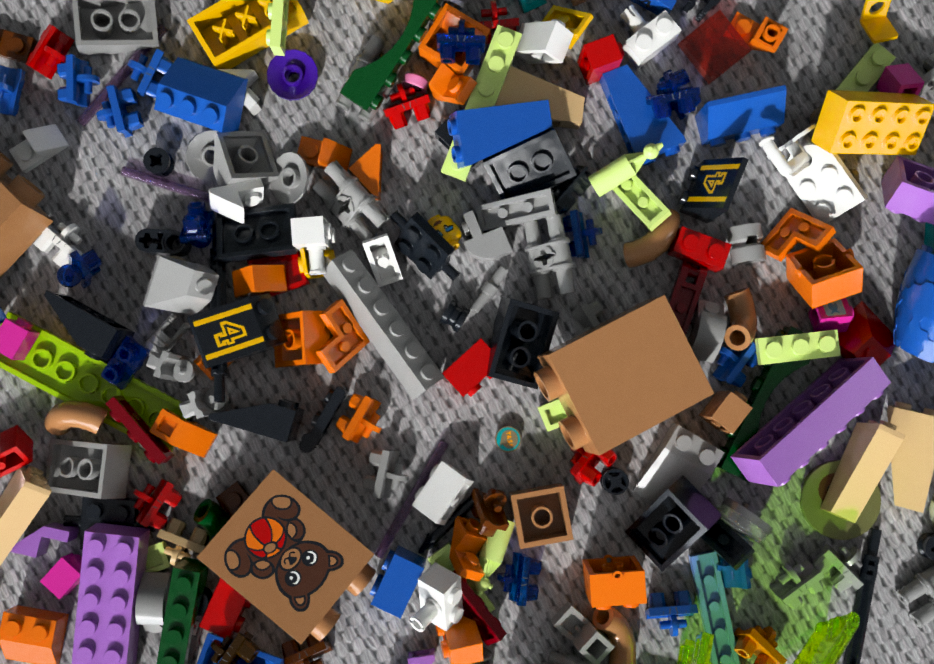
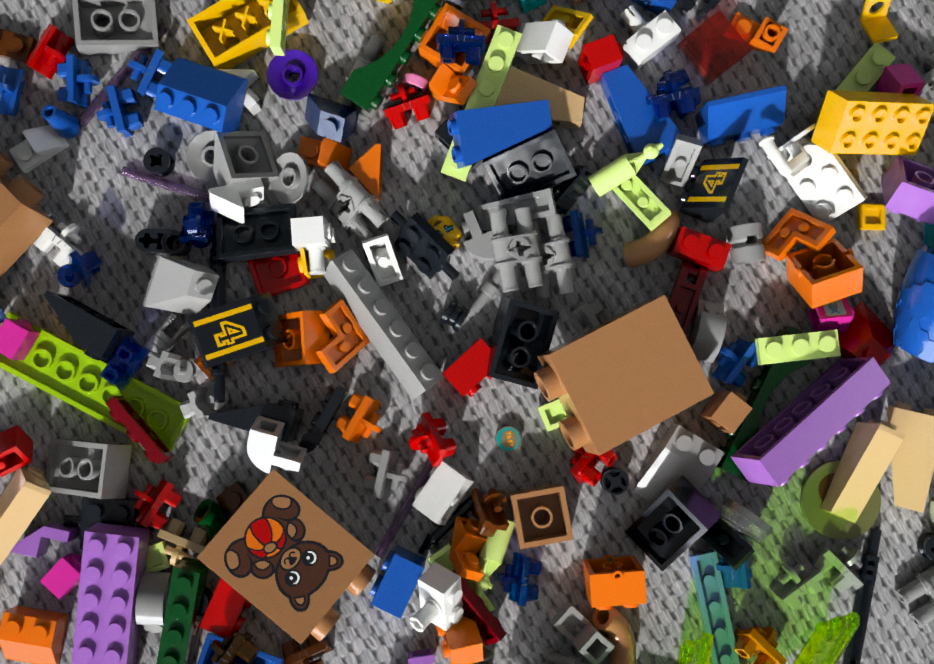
(63, 123): none -> blue cone
(75, 414): medium nougat cylinder -> none
(183, 433): orange slope -> none
(259, 280): orange slope -> none
(268, 450): none -> brick
(330, 118): none -> dark blue slope
(428, 439): none -> red hips
(507, 260): none -> light grey pin
(658, 609): blue hips -> none
(681, 160): none -> light grey plate
(742, 319): medium nougat cylinder -> none
(871, 216): none -> yellow tile

